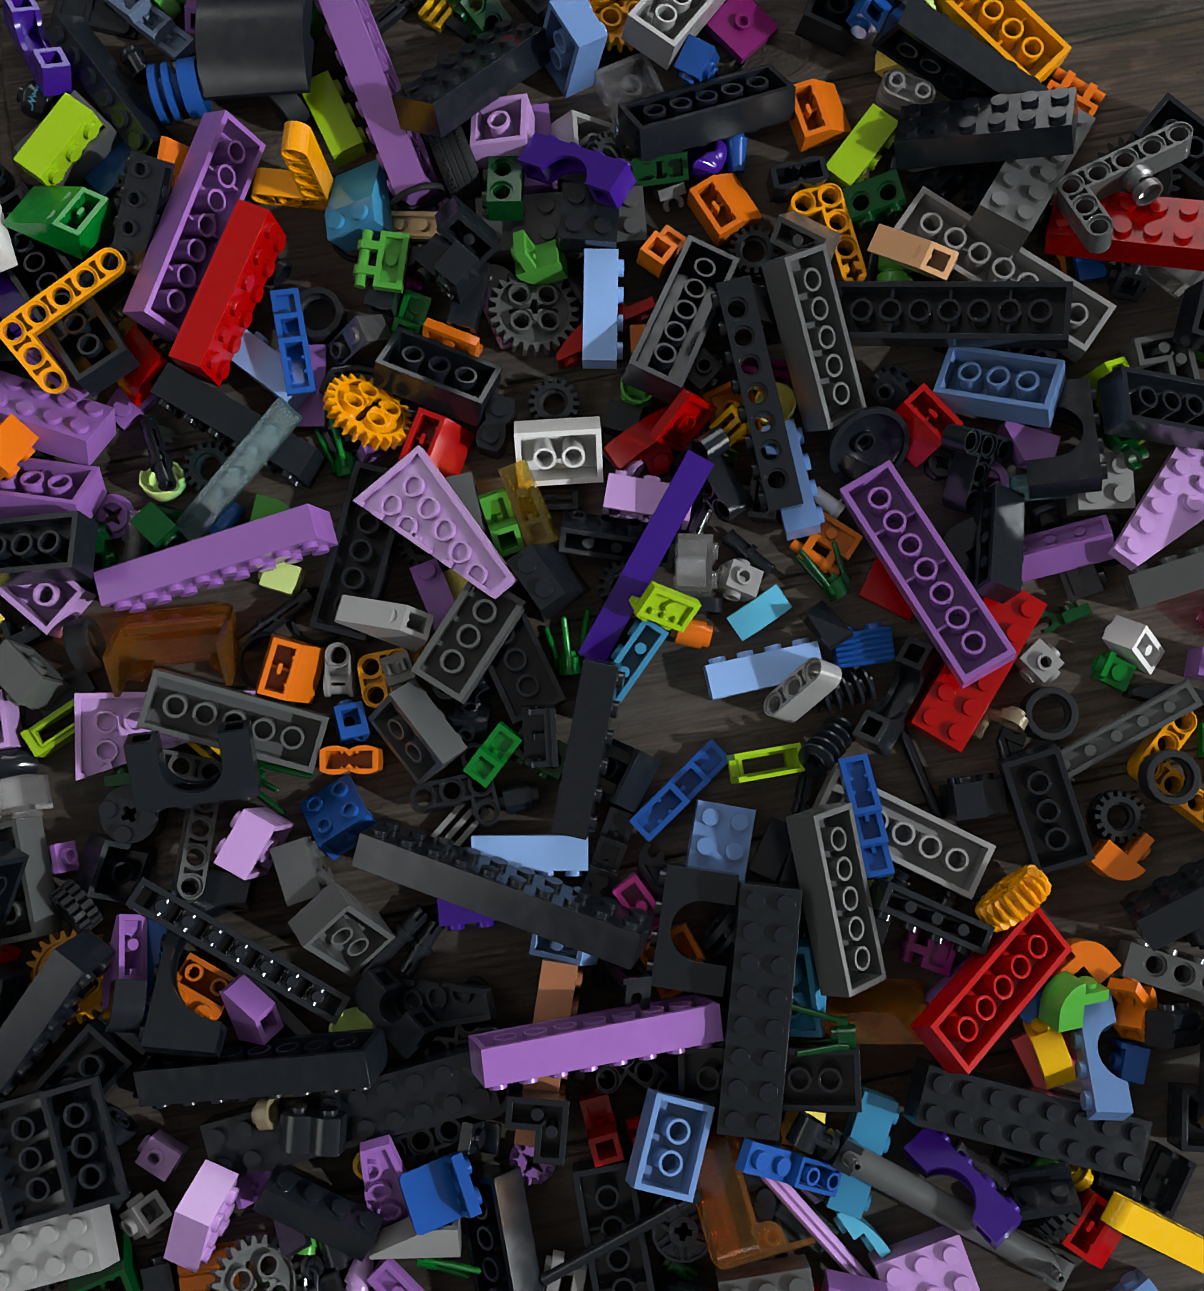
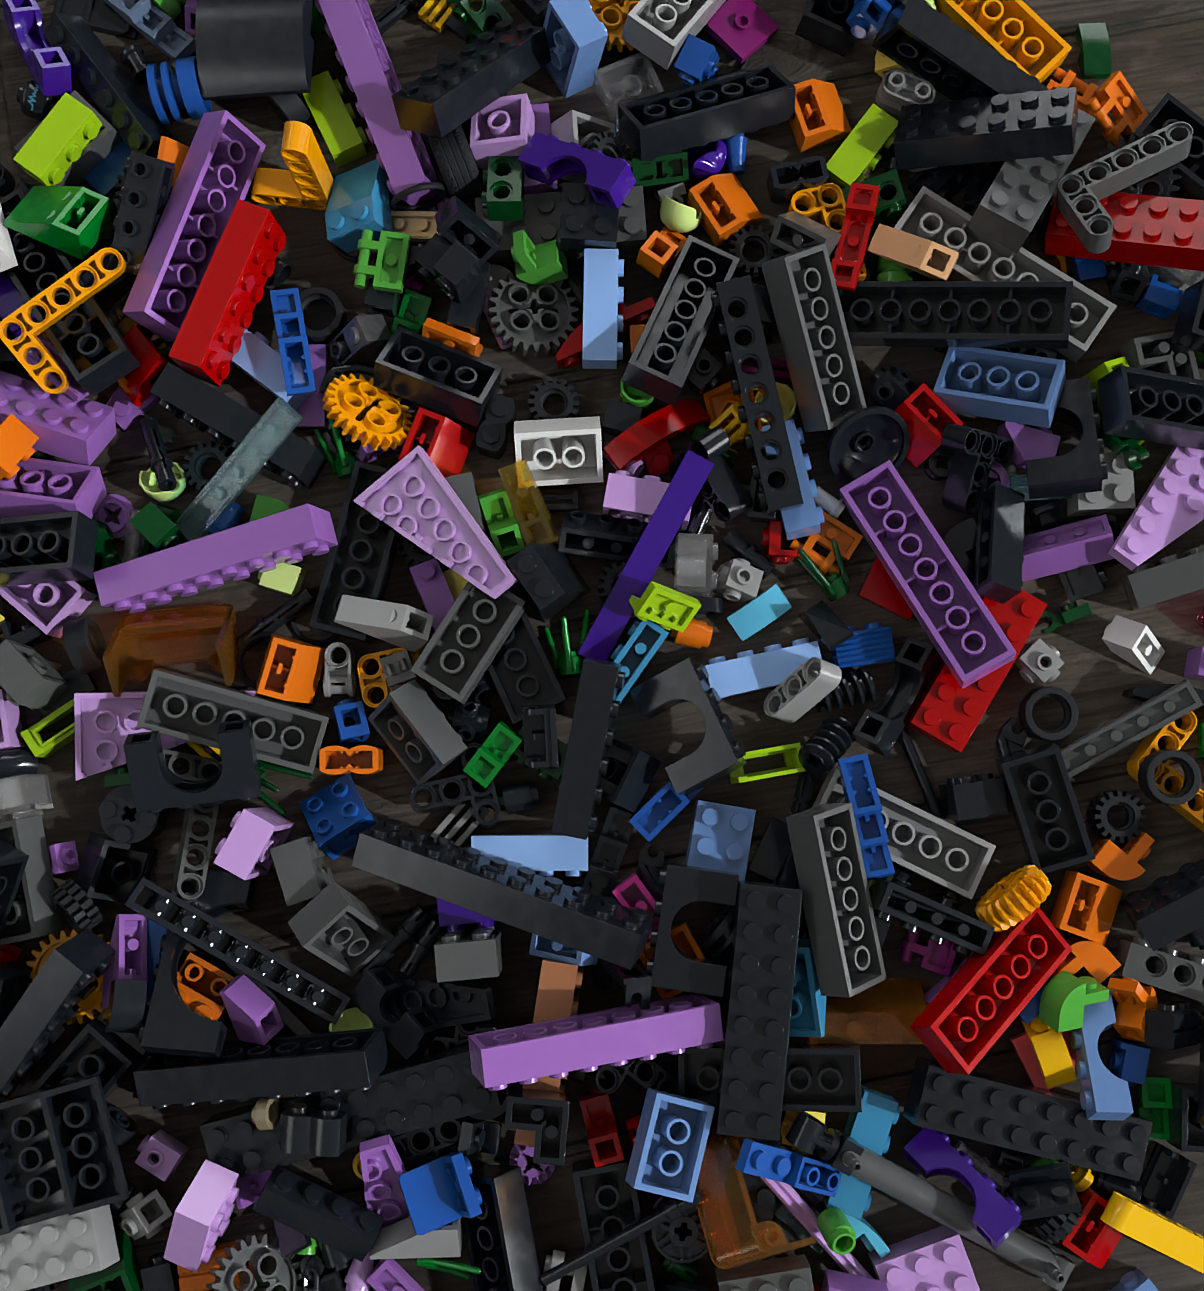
(469, 954): none -> dark grey brick
(678, 216): none -> yellowish green hair
(682, 420): red tile -> none
(719, 750): none -> black arch
(772, 540): none -> red bracket
(836, 1230): none -> bright green brick
(841, 1036): dark green plant -> none
(855, 235): none -> red slope
(1011, 718): dark tan plate -> none
(1085, 907): none -> orange slope
(1095, 50): none -> dark green slope
(1112, 671): green bracket -> none
(1122, 104): none -> orange plate
(1142, 184): flat silver wheel -> none
(1153, 1102): none -> green slope
(1159, 299): none -> blue brick

